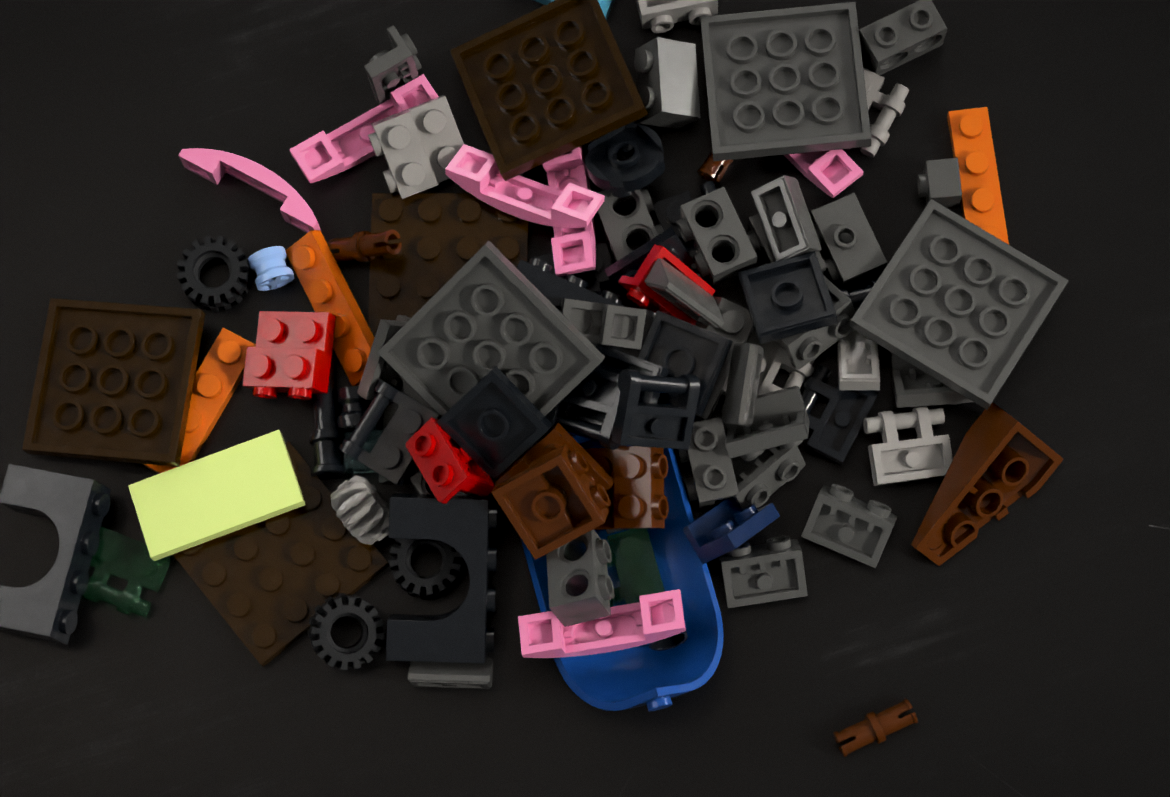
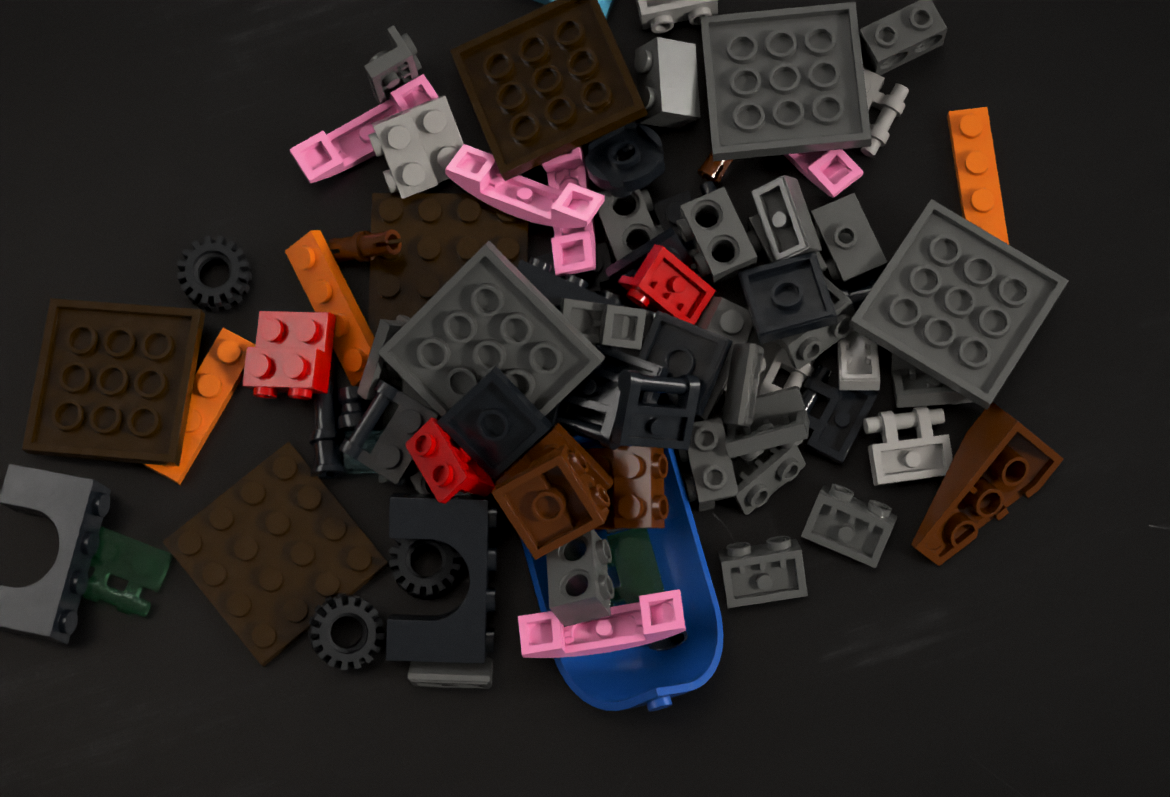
(215, 163): bright pink slope -> none
(216, 495): yellowish green tile -> none
(270, 268): light blue wheel -> none
(361, 509): light grey gear -> none
(684, 294): dark grey slope -> none
(727, 527): dark blue bracket -> none
(875, 727): reddish brown pin -> none
(941, 182): dark grey plate -> none

